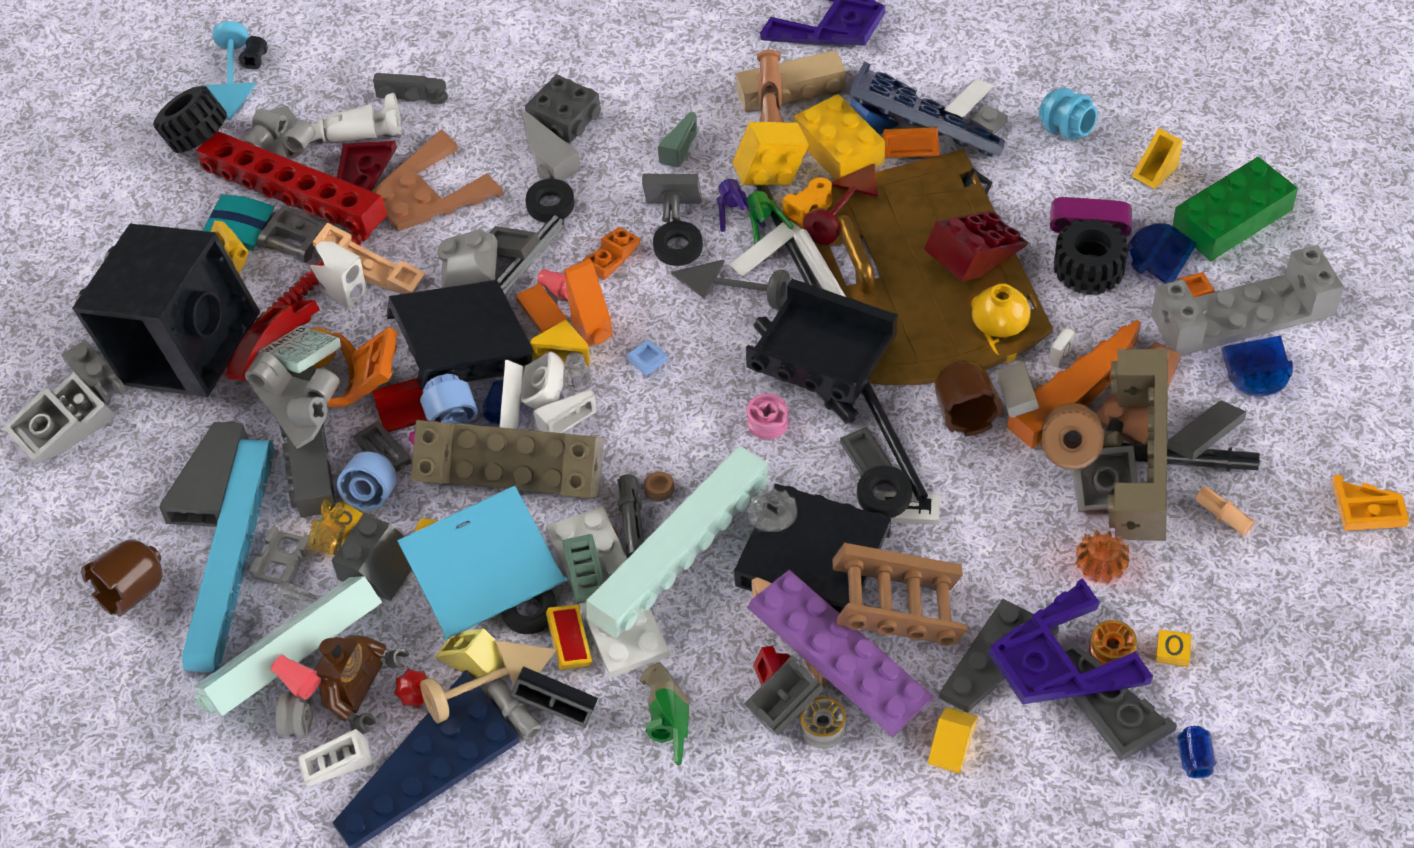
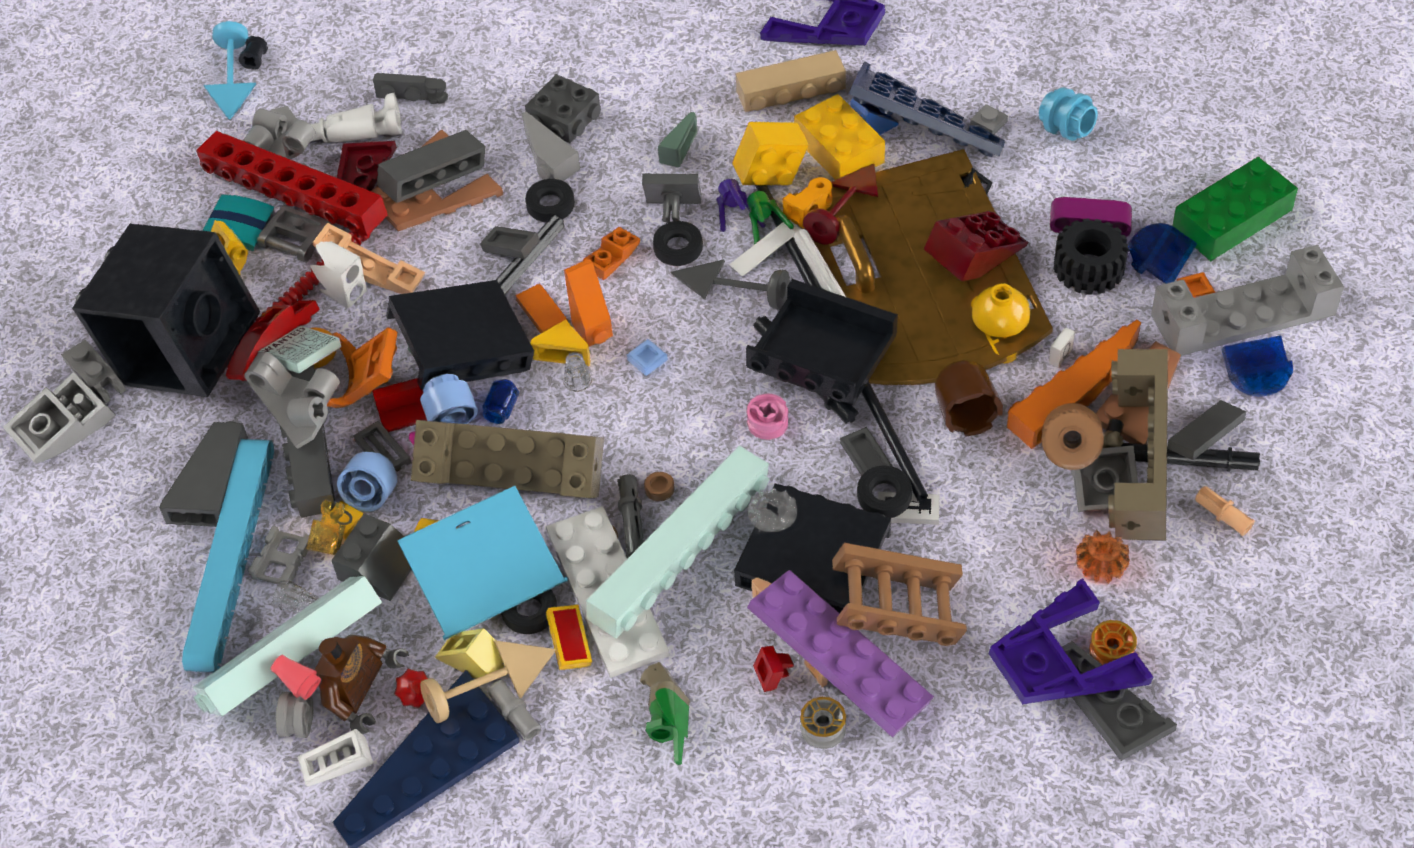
(124, 575): reddish brown cylinder -> none
(190, 119): black tyre -> none
(430, 166): none -> dark grey brick
(468, 258): light grey slope -> none
(511, 395): white sticker -> none
(542, 381): white piece -> none
(554, 282): coral cone -> none
(554, 697): black piece -> none
(565, 413): white slope -> none
(579, 550): sand green slope -> none
(769, 80): nougat piece -> none
(783, 696): dark grey hinge -> none
(911, 142): orange tile -> none
(952, 739): yellow slope -> none
(969, 98): white sticker -> none
(977, 672): dark grey wing -> none
(1017, 389): light grey tile -> none
(1159, 159): yellow slope -> none
(1173, 648): yellow tile -> none
(1196, 752): clear blue brick -> none
(1368, 506): light orange wing -> none

